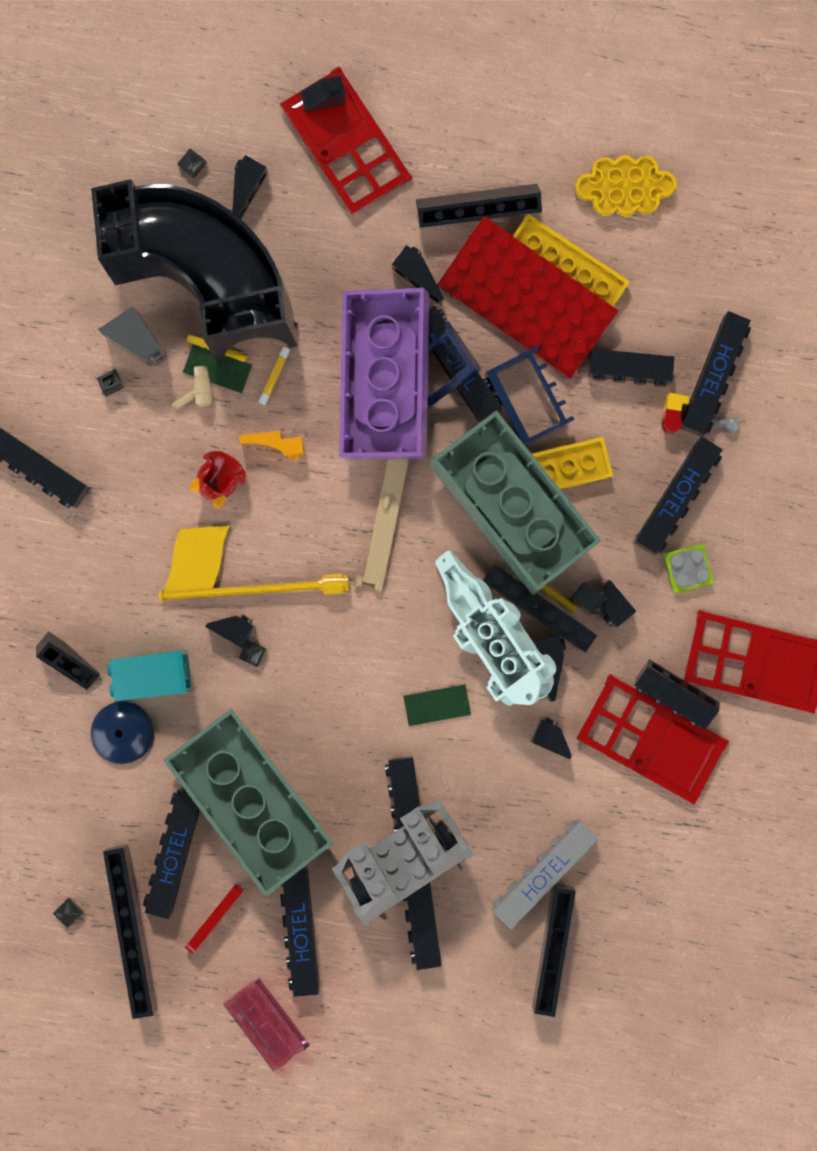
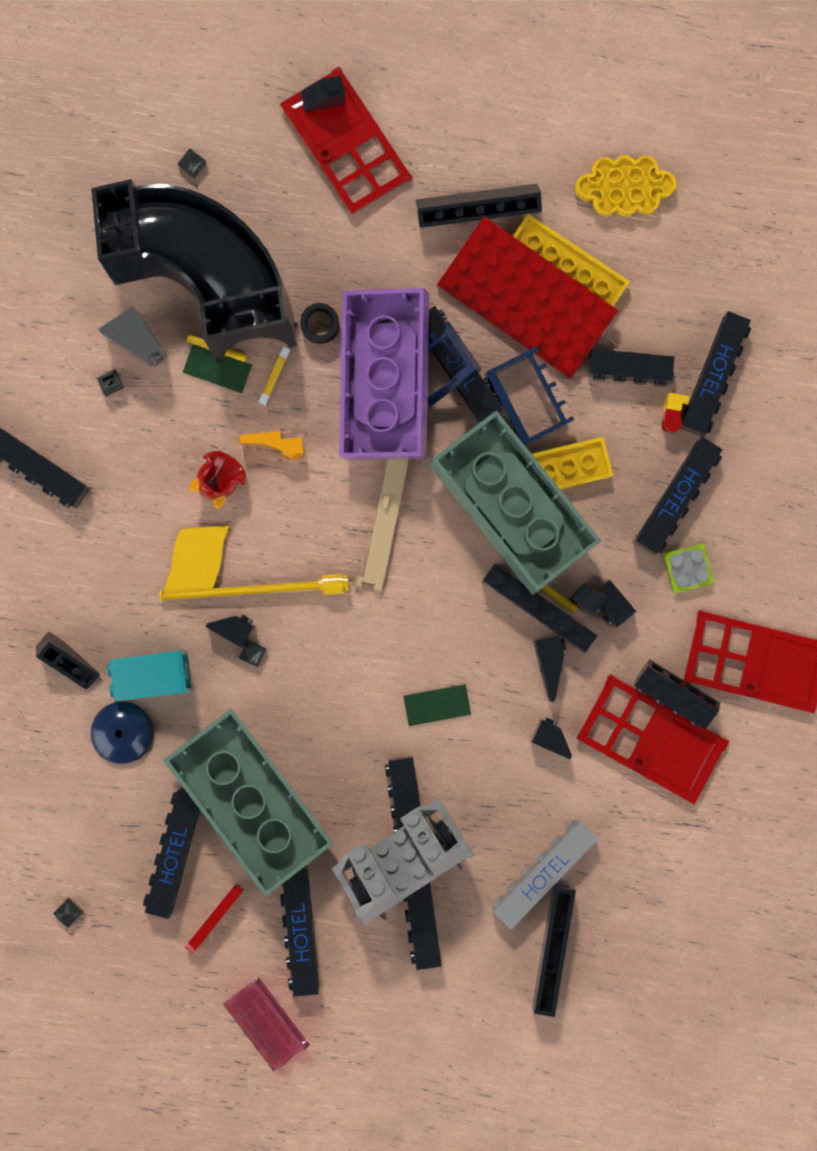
(130, 931): black brick -> none
(202, 390): tan piece -> none
(247, 181): black slope -> none
(319, 307): none -> black tyre
(415, 270): black slope -> none
(495, 633): light aqua animal -> none
(730, 425): light grey bar -> none

